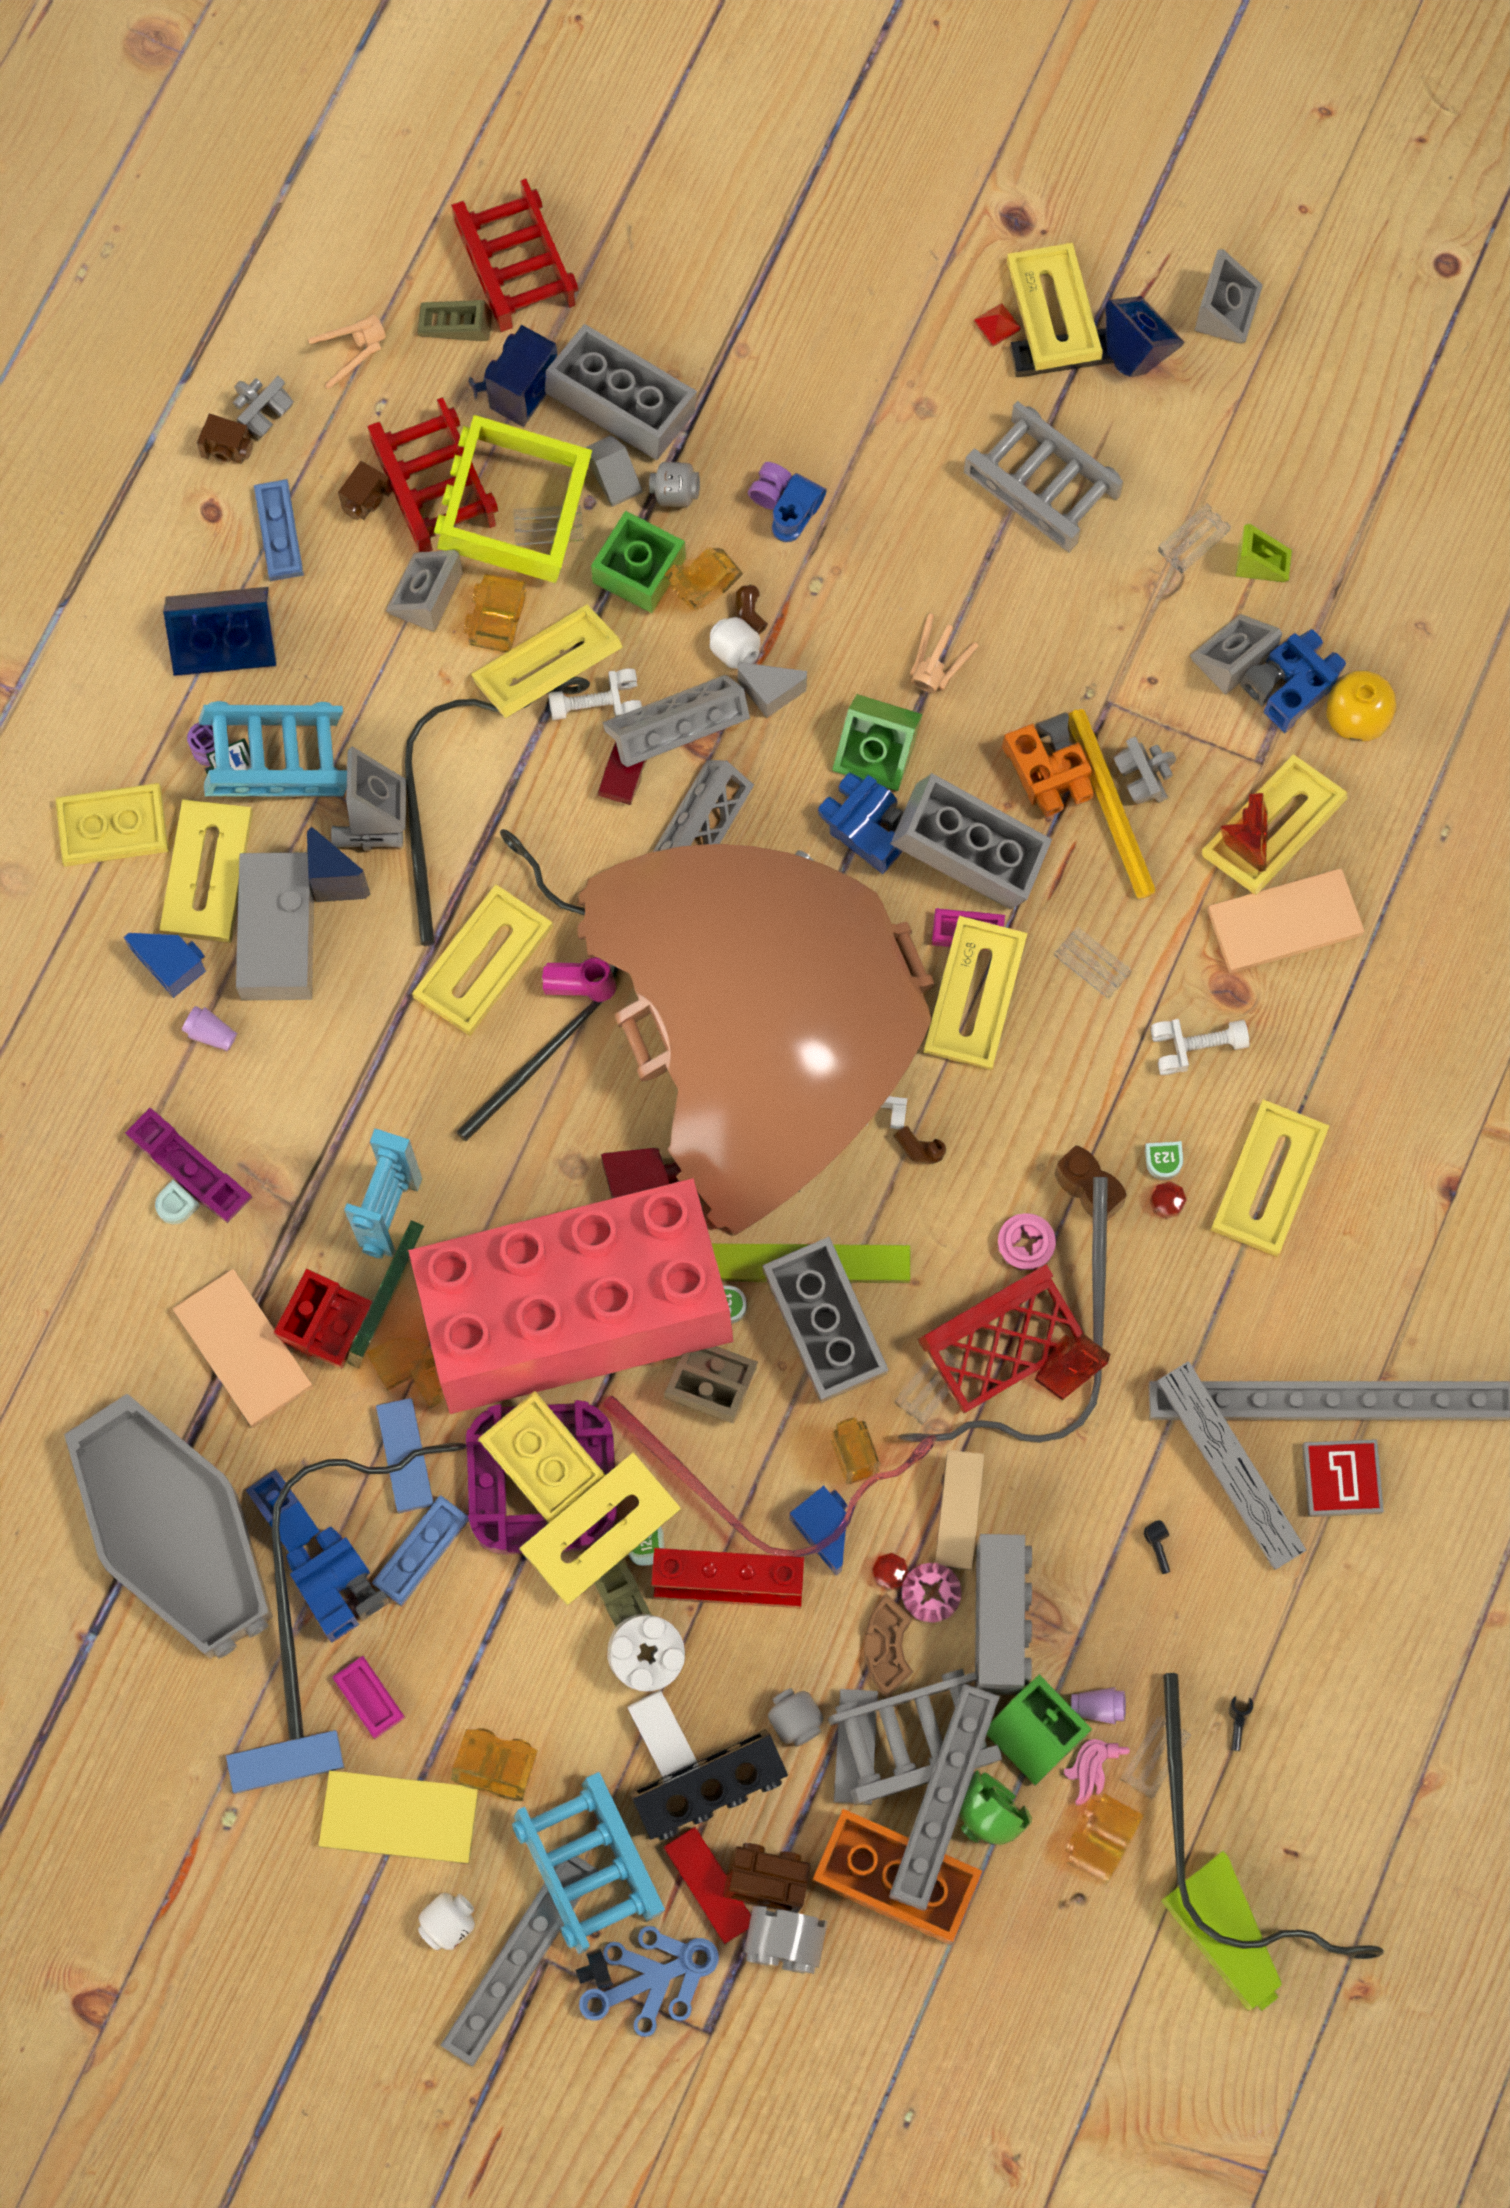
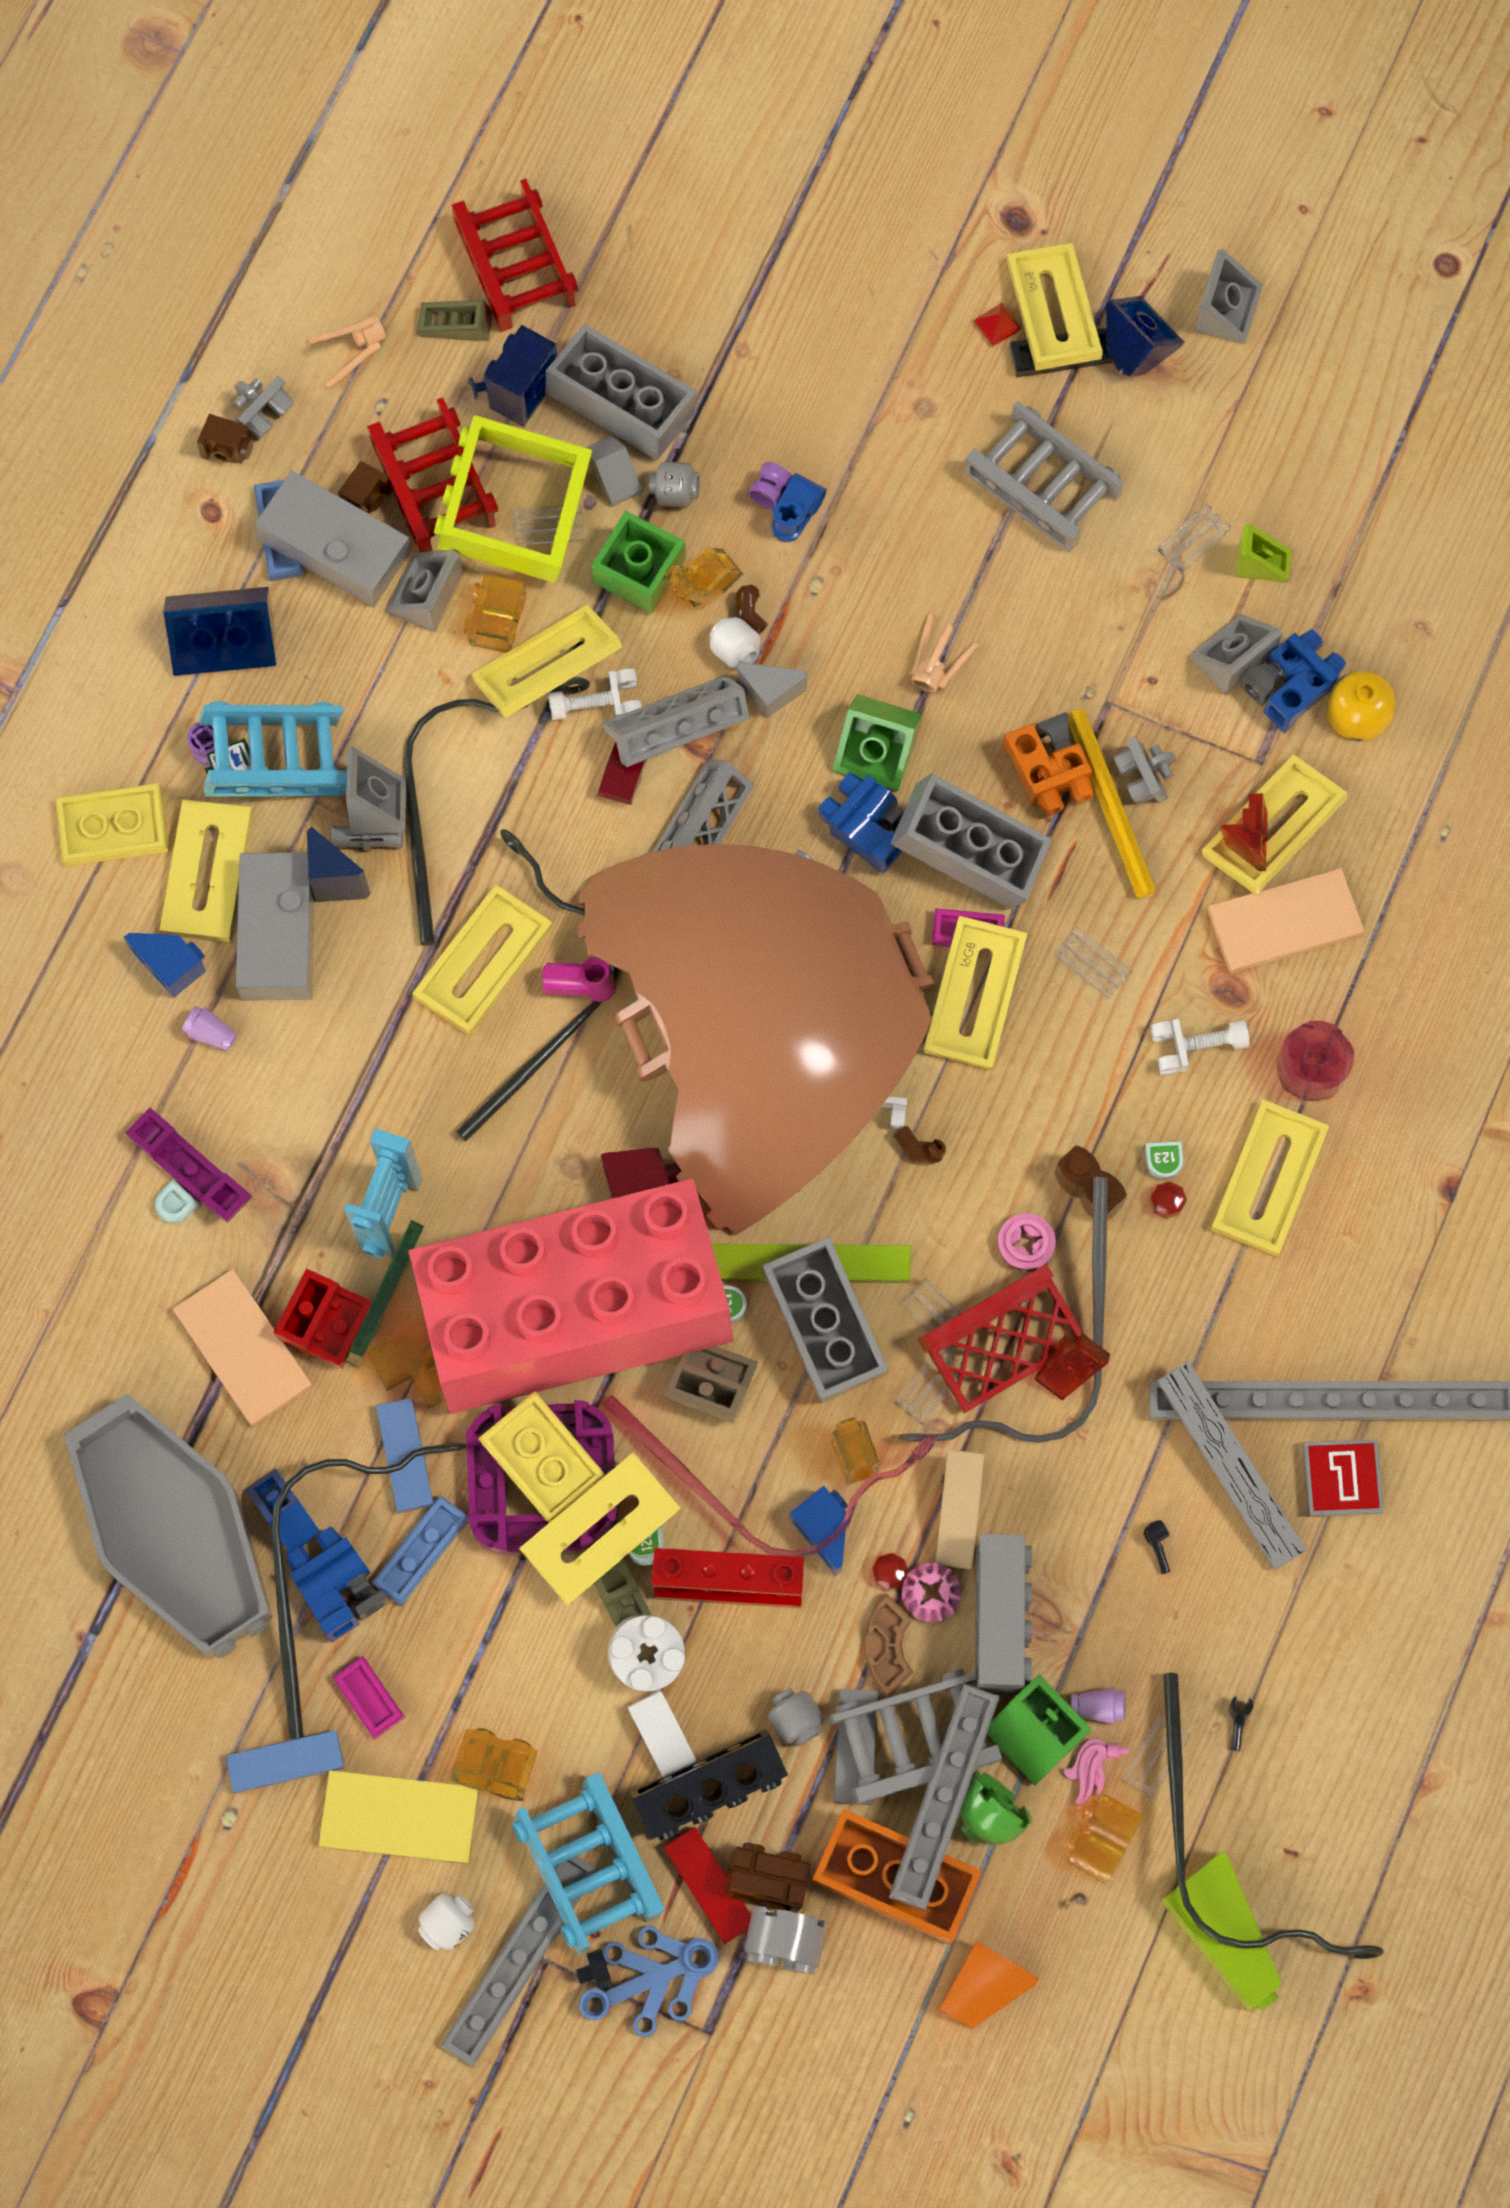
(332, 538): none -> light grey brick
(916, 1293): none -> clear tile
(984, 1986): none -> orange slope
(1333, 1057): none -> clear pink brick

